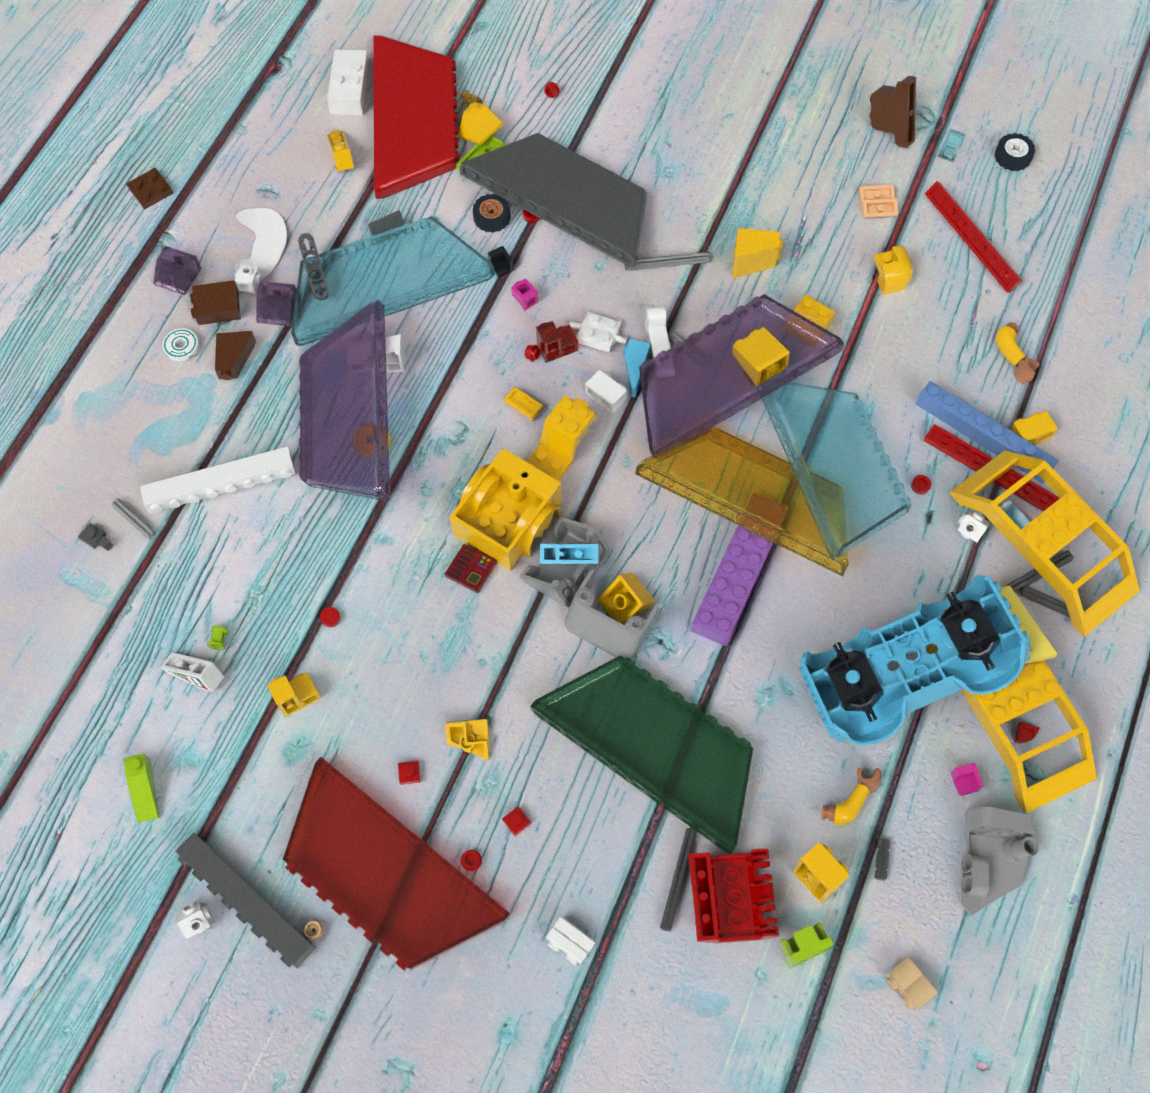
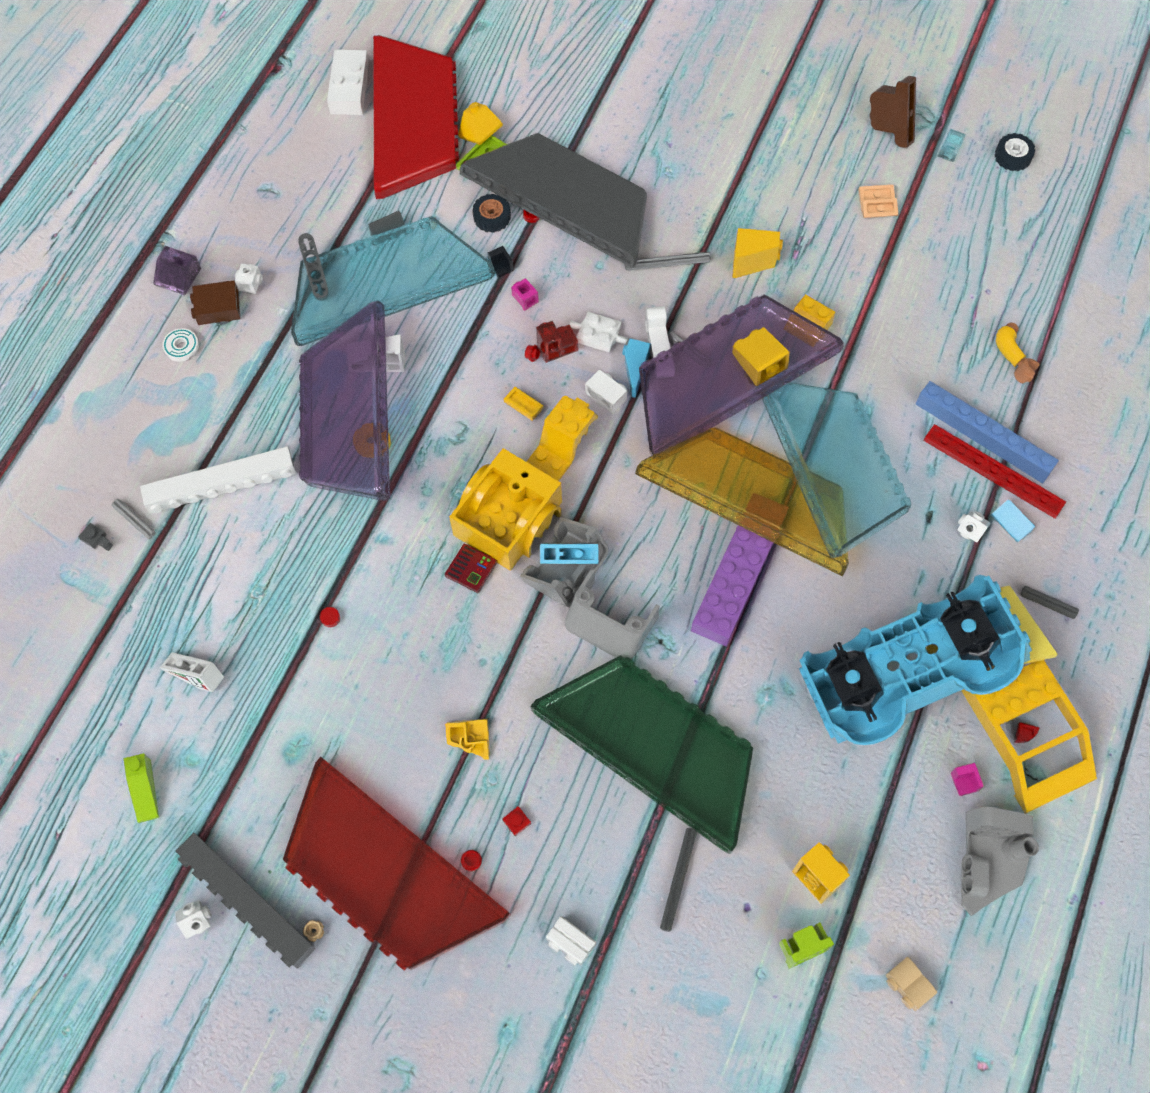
(149, 188): reddish brown plate -> none
(217, 637): lime bush -> none
(232, 353): reddish brown slope -> none
(270, 238): white sticker -> none
(275, 303): clear purple slope -> none
(294, 694): yellow brick -> none
(340, 150): yellow slope -> none
(409, 772): red plate -> none
(470, 98): clear yellow cone -> none
(551, 90): red plate -> none
(626, 598): yellow slope -> none
(732, 897): red slope -> none
(848, 810): yellow piece -> none
(882, 859): dark grey axle -> none
(894, 270): yellow brick -> none
(921, 484): red tile -> none
(973, 237): red plate -> none
(1034, 576): dark grey axle -> none
(1035, 428): yellow brick -> none
(1051, 533): yellow window -> none

